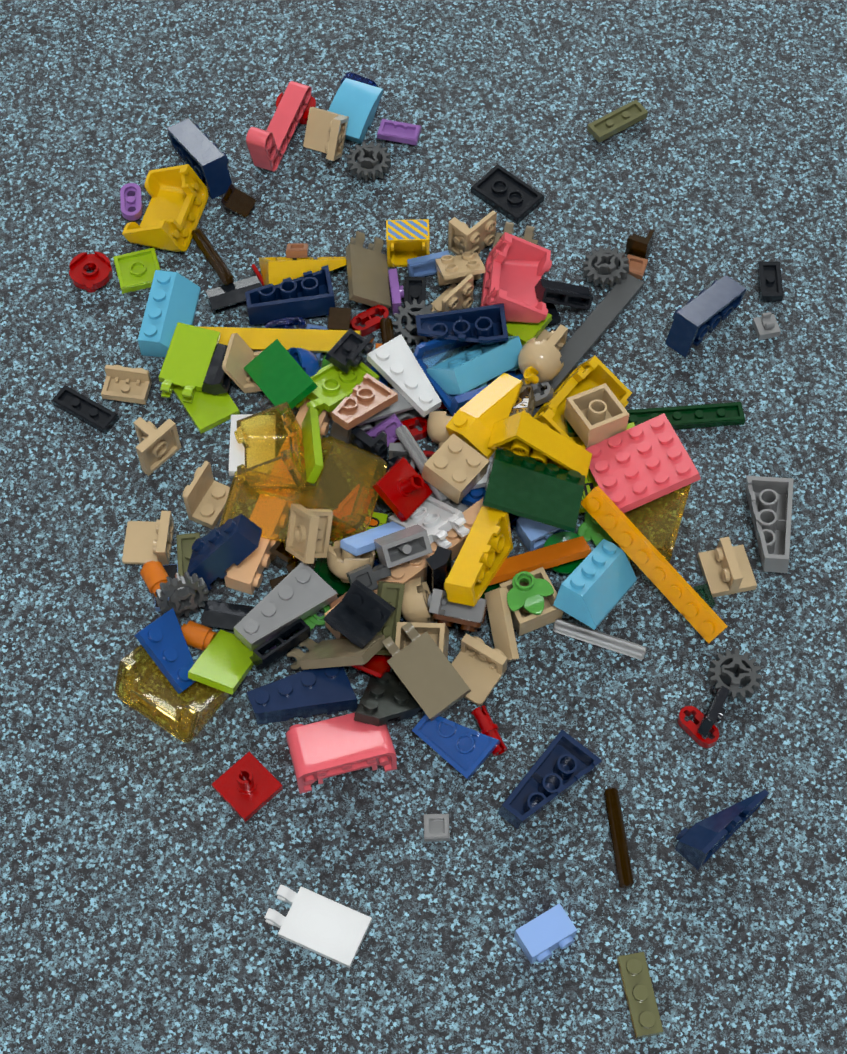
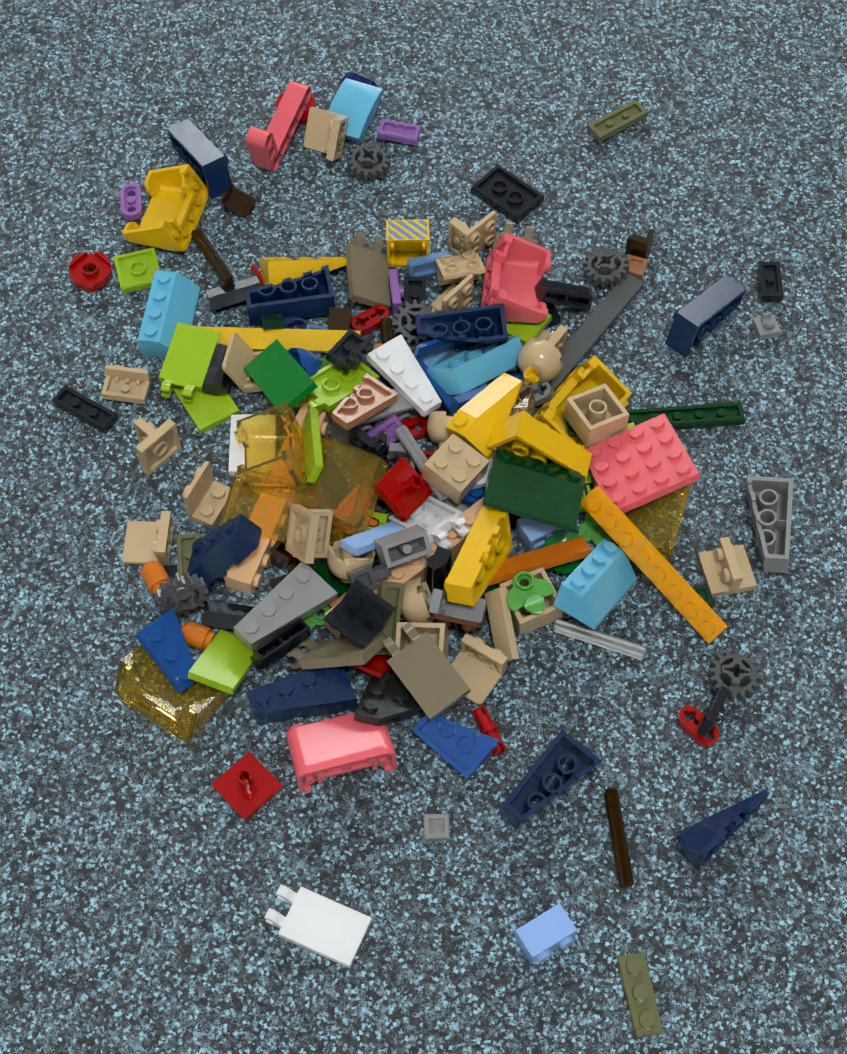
(272, 321): none -> clear green tile
(297, 250): nougat tile -> none

